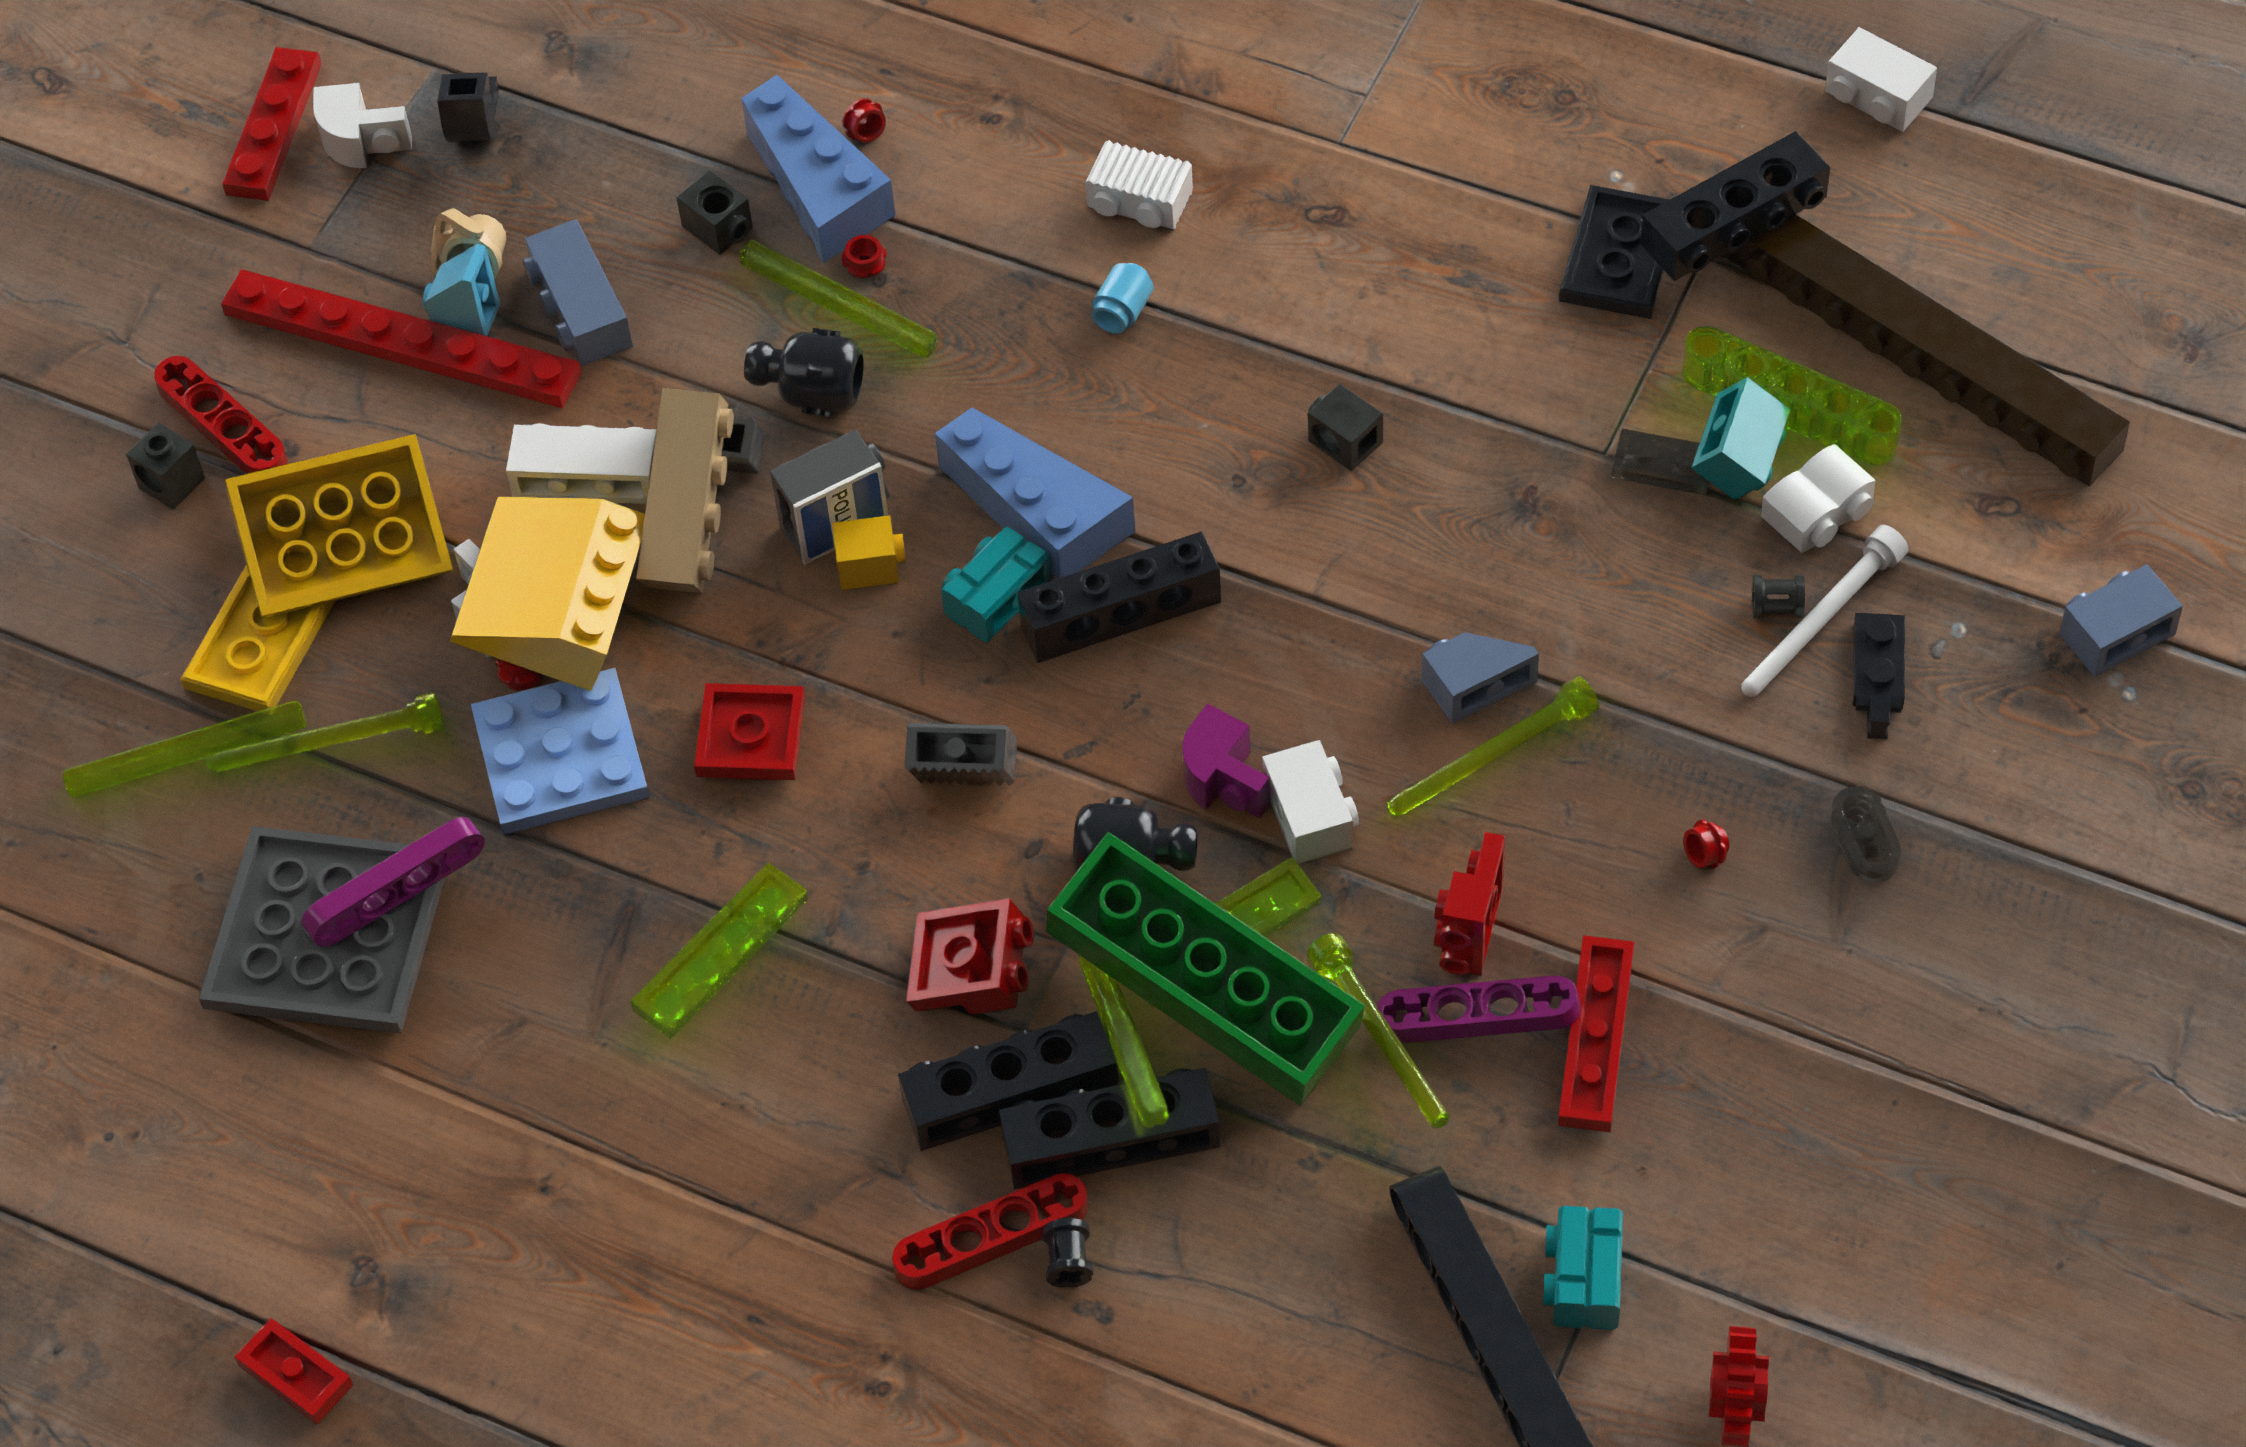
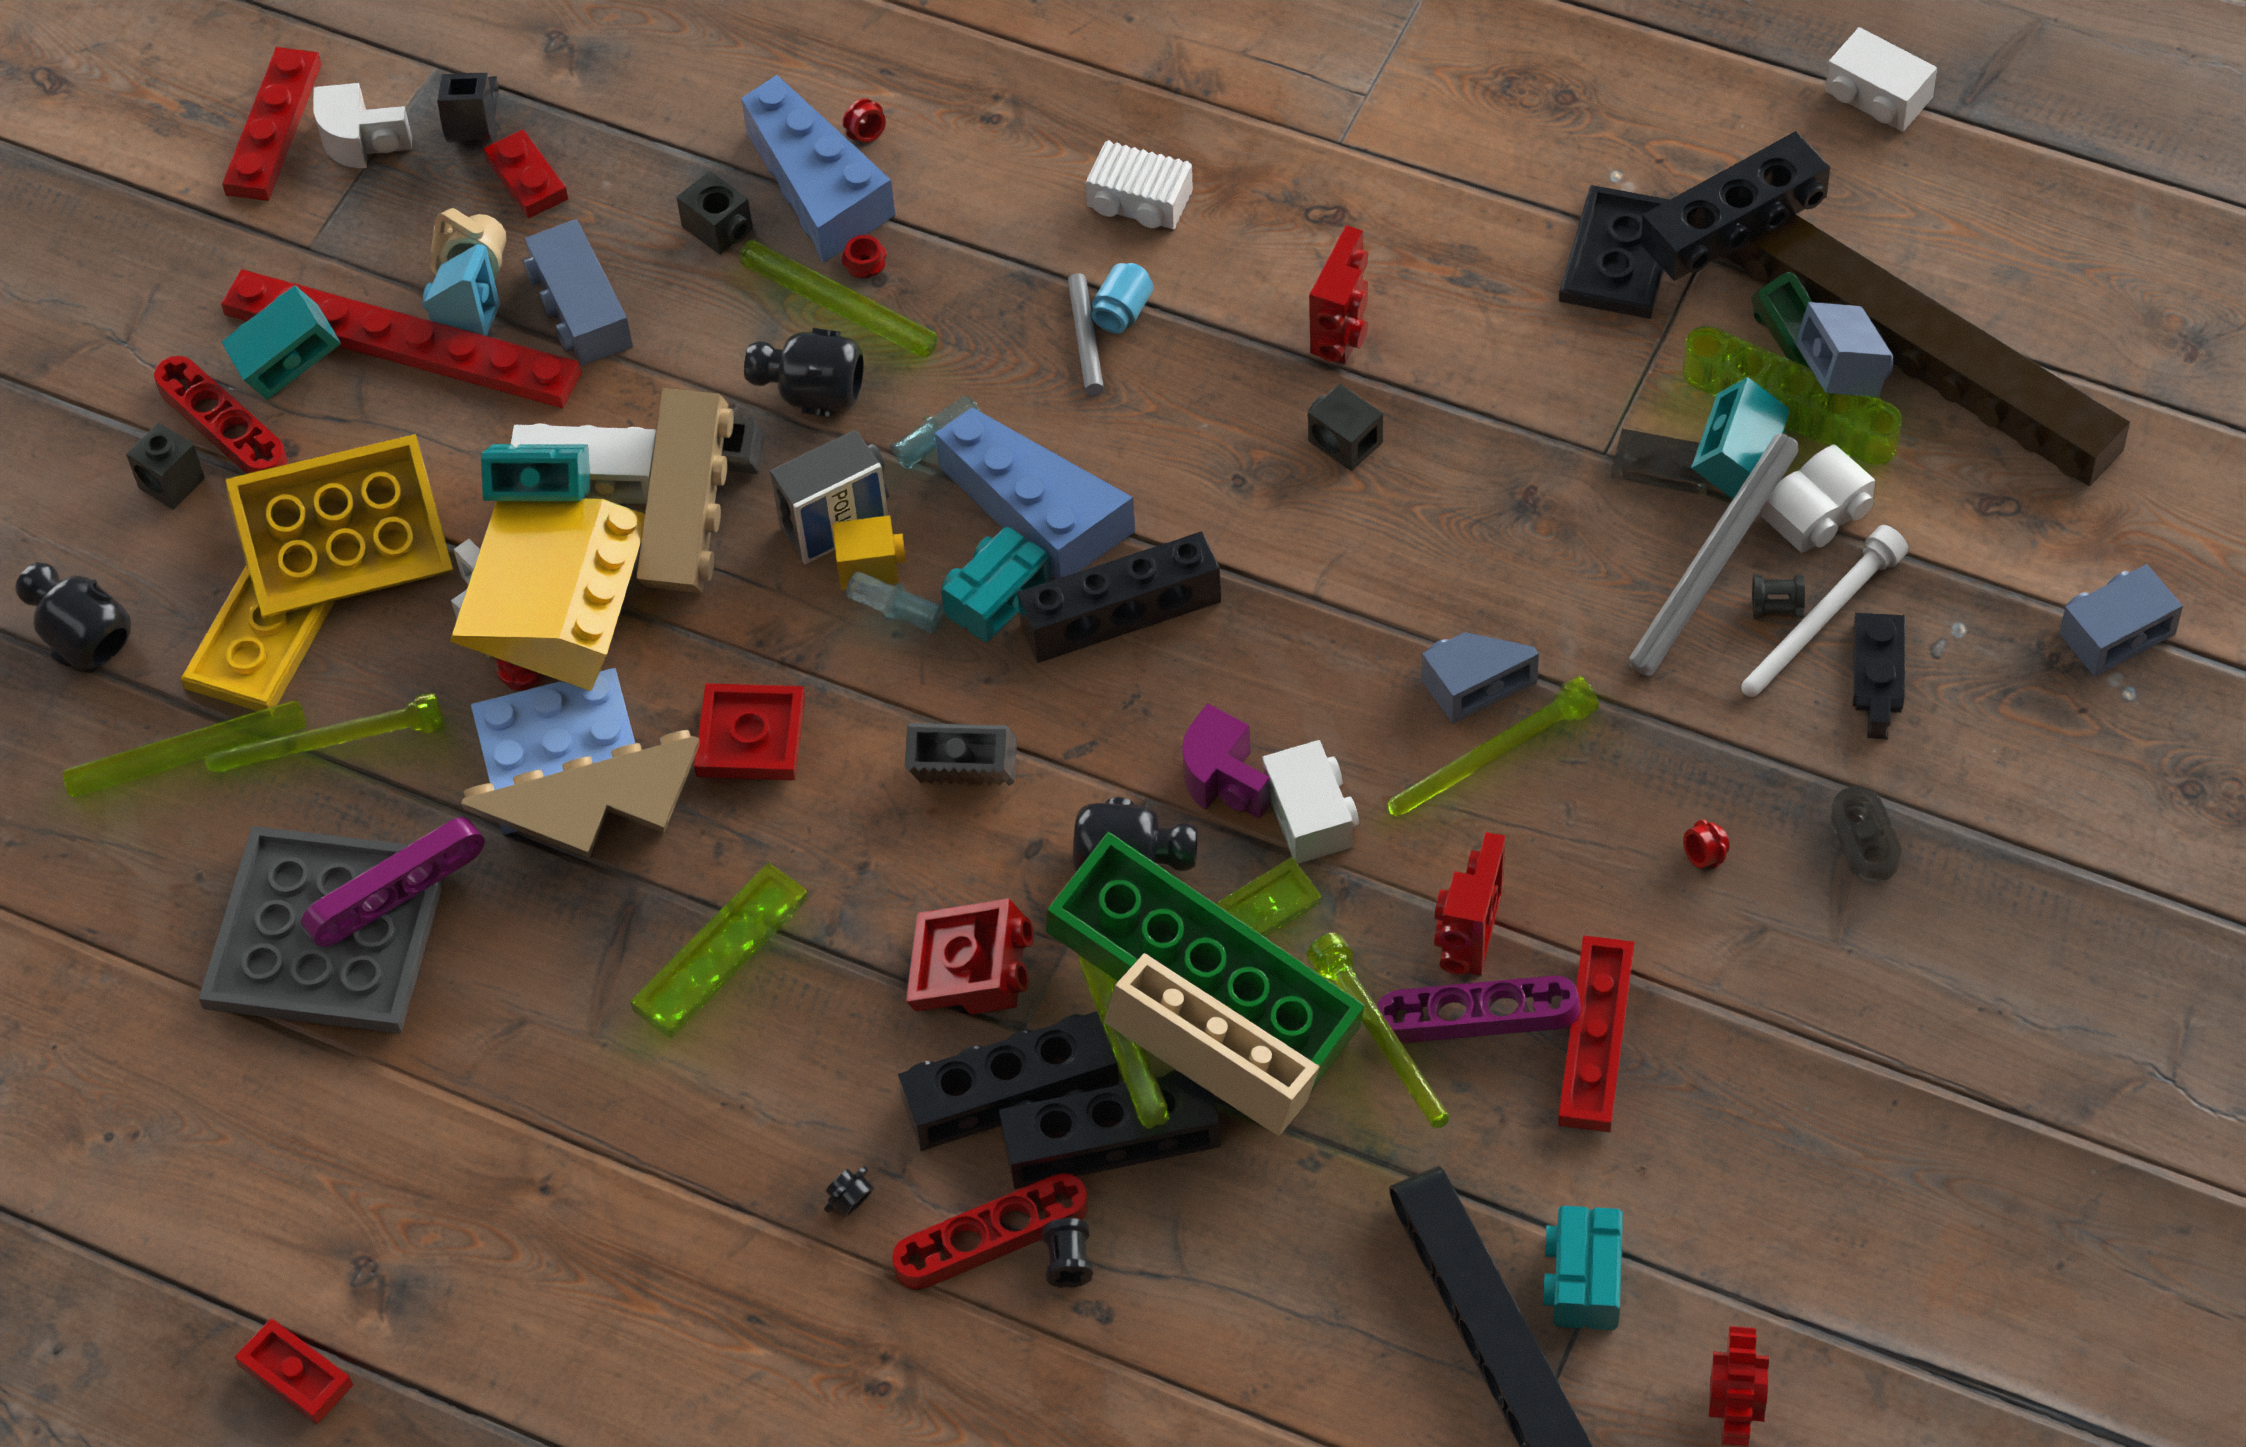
(74, 616): none -> black piece
(280, 342): none -> teal brick
(525, 173): none -> red plate
(535, 472): none -> teal brick
(573, 804): none -> tan slope
(848, 1191): none -> black plate
(894, 601): none -> clear light blue axle
(922, 440): none -> clear light blue axle
(1085, 334): none -> light grey bar
(1211, 1044): none -> tan brick
(1340, 300): none -> red plate
(1713, 555): none -> light grey axle
(1781, 309): none -> dark green piece
(1844, 349): none -> sand blue brick

